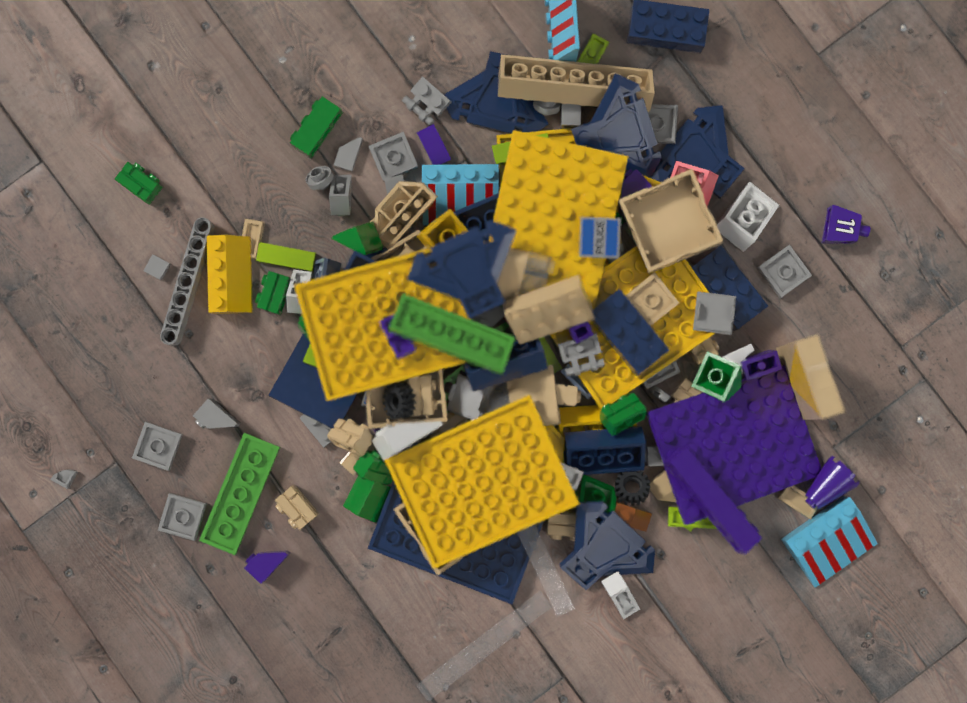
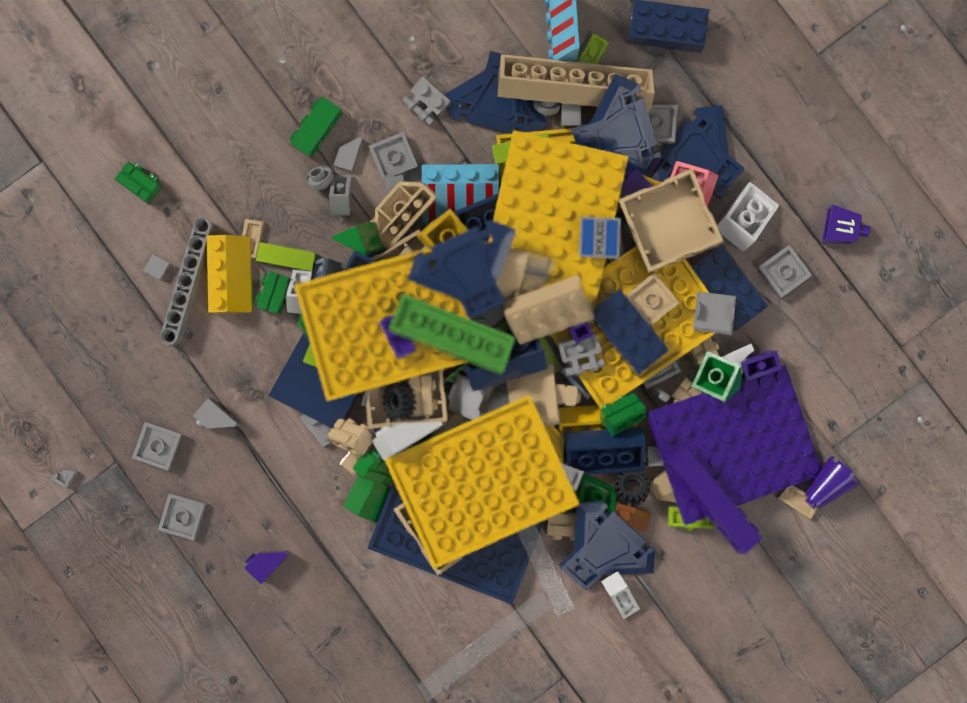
(239, 493): bright green plate -> none
(296, 507): tan brick -> none
(433, 145): dark purple slope -> none
(810, 378): tan tile -> none
(830, 540): medium azure slope -> none

